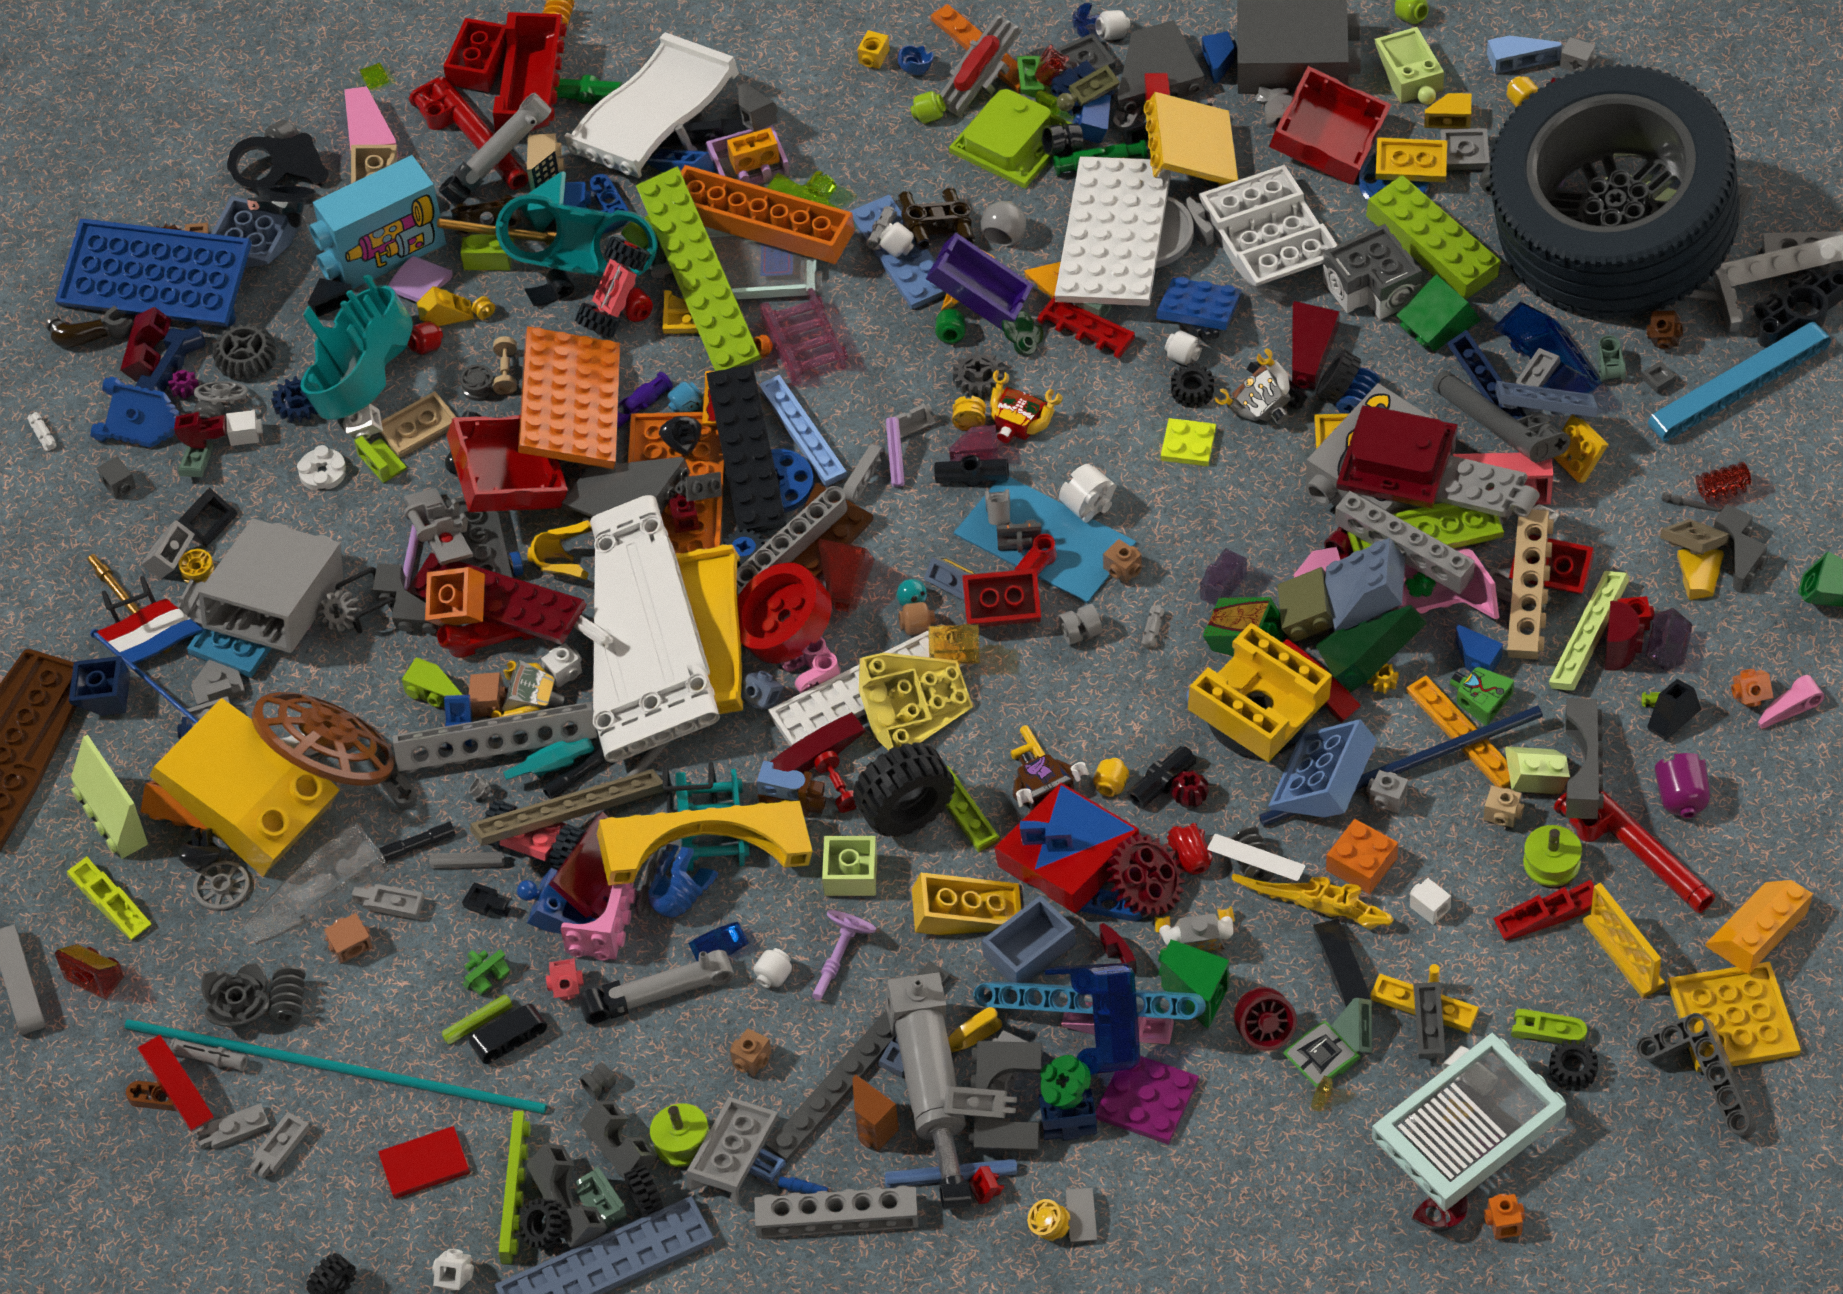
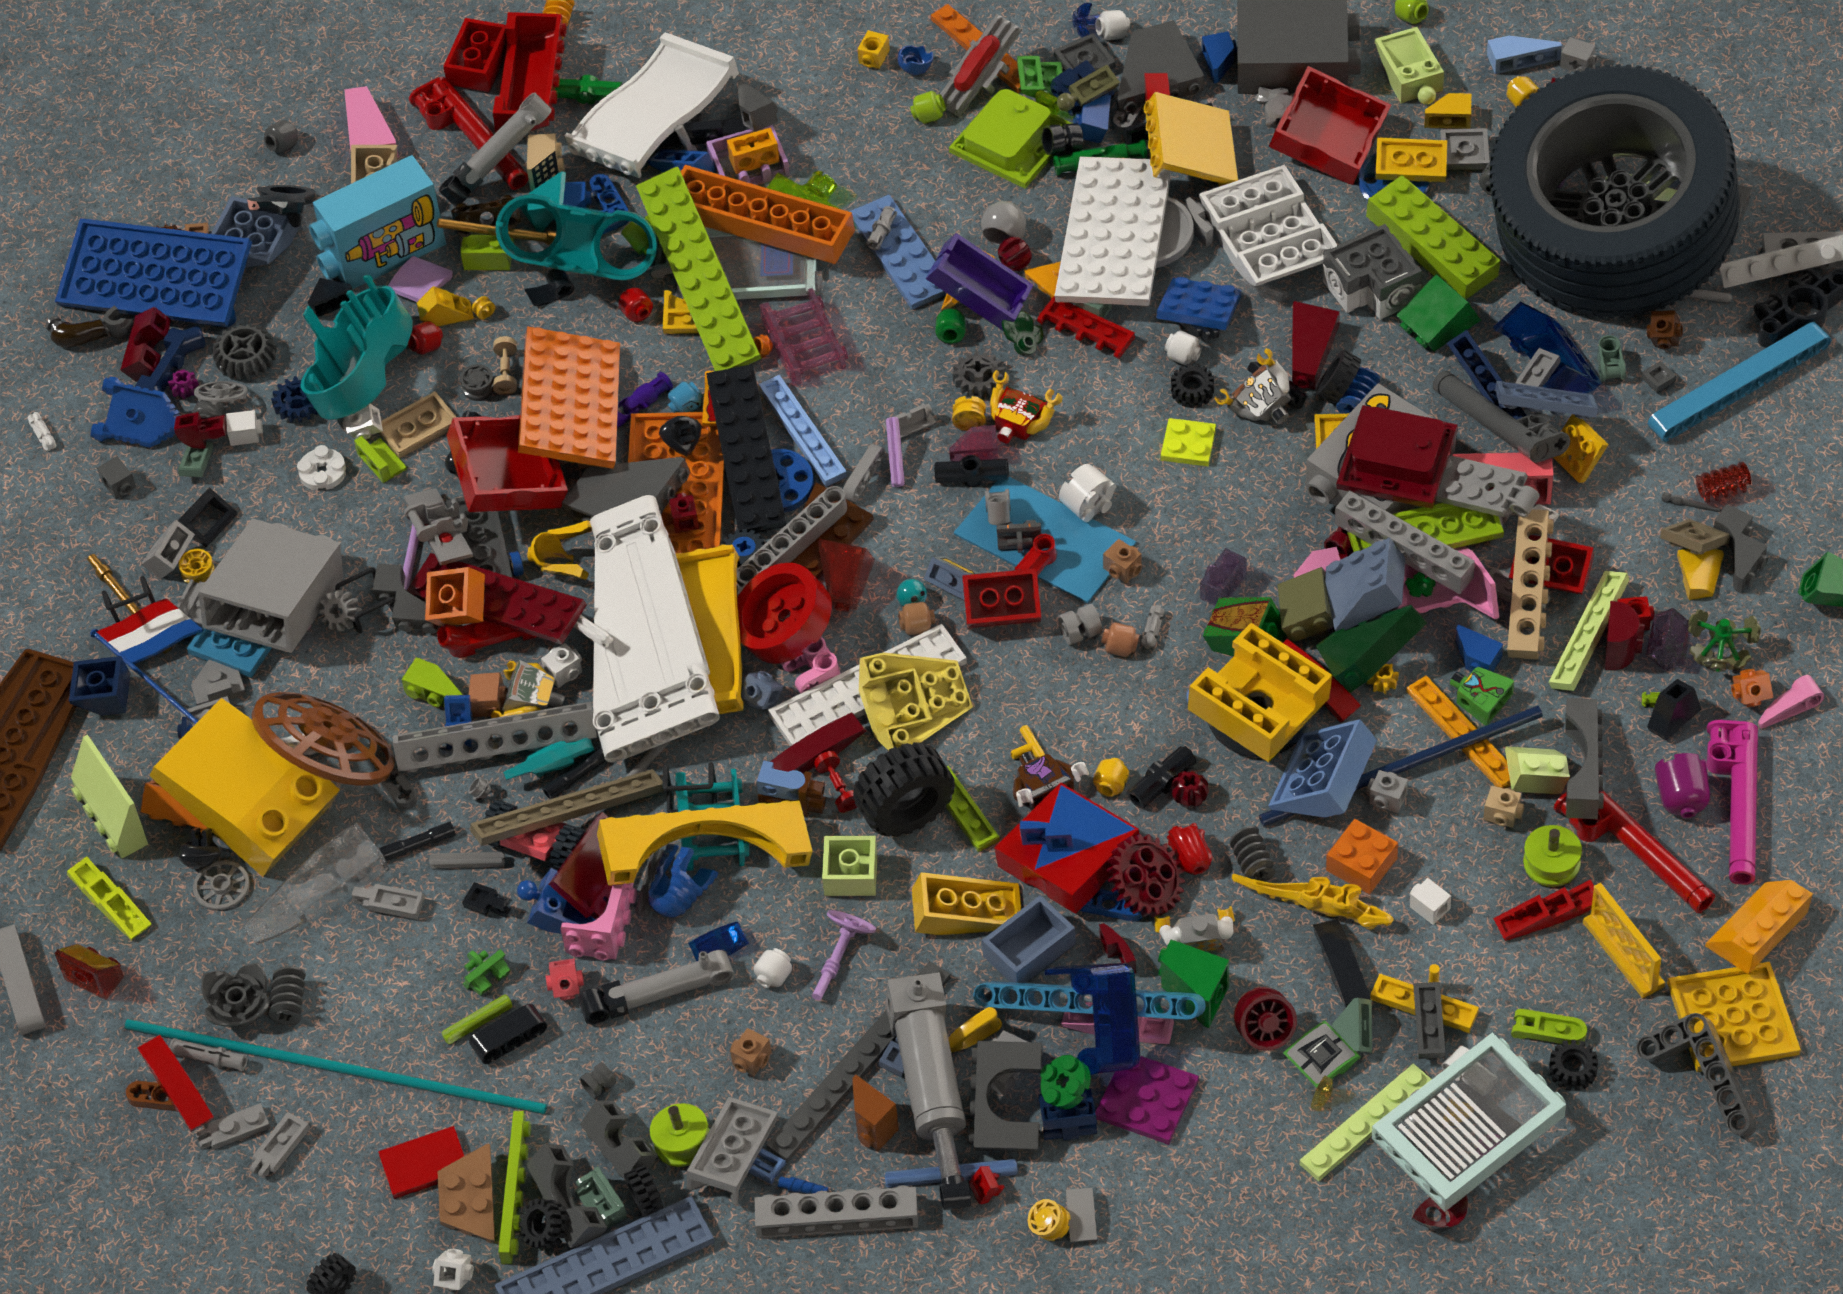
(289, 155): black animal -> none
(348, 938): nougat head -> none
(374, 76): clear neon green tile -> none
(467, 1195): none -> medium nougat wing
(613, 287): plate -> none
(700, 486): dark grey hinge -> none
(896, 239): white head -> none
(936, 218): dark brown piece -> none
(955, 643): clear yellow brick -> none
(977, 1102): light grey hinge -> none
(1014, 253): none -> dark red piece
(1050, 65): clear red piece -> none
(1120, 639): none -> nougat head
(1256, 857): white sticker -> none
(1359, 1126): none -> yellowish green plate
(1504, 1216): orange brick -> none
(1722, 636): none -> olive plant
(1727, 298): light grey hinge -> none
(1738, 756): none -> dark pink piece

